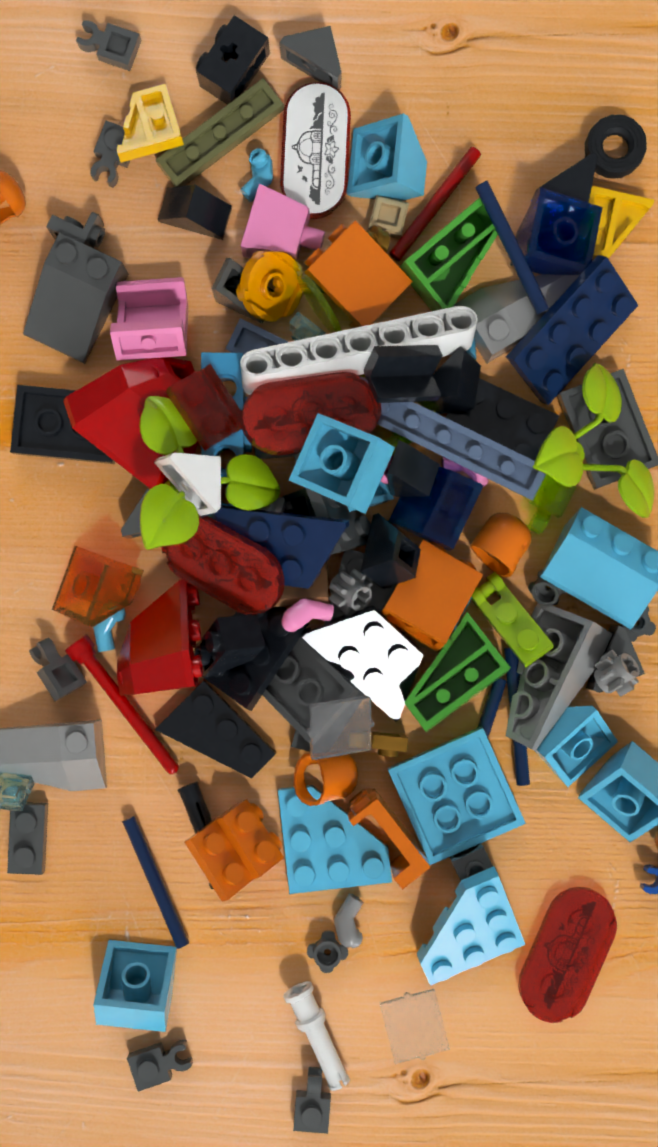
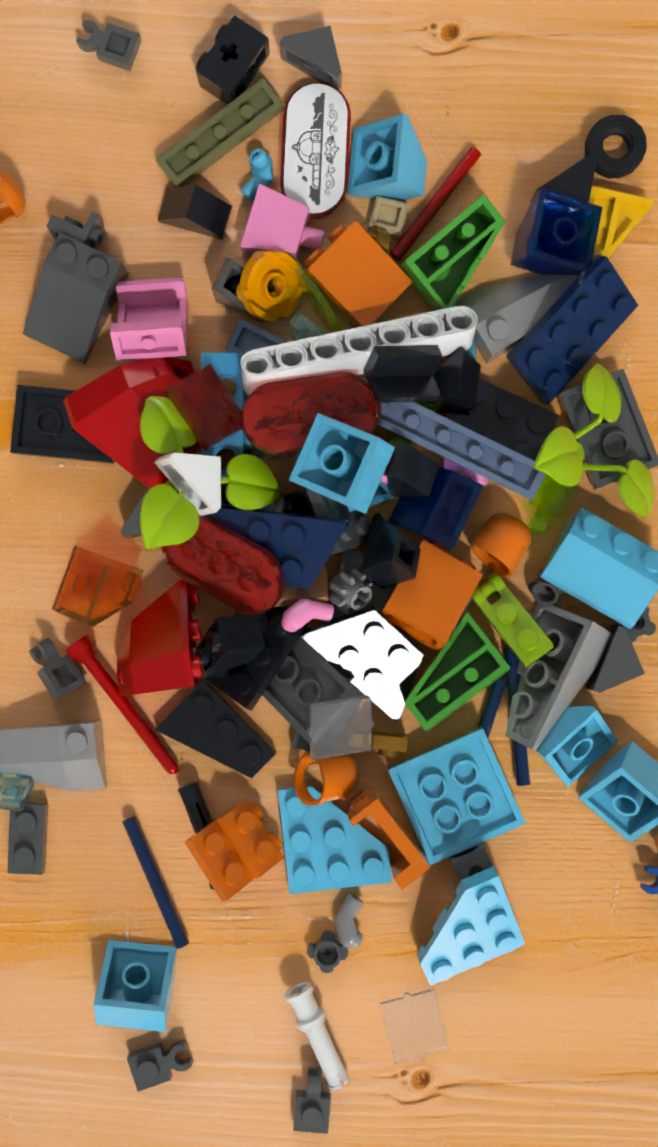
(103, 631): medium azure arm -> none
(106, 149): dark grey plate -> none
(149, 125): yellow wing -> none
(512, 247): dark blue bar -> none
(567, 954): clear red tile -> none
(616, 673): light grey gear -> none

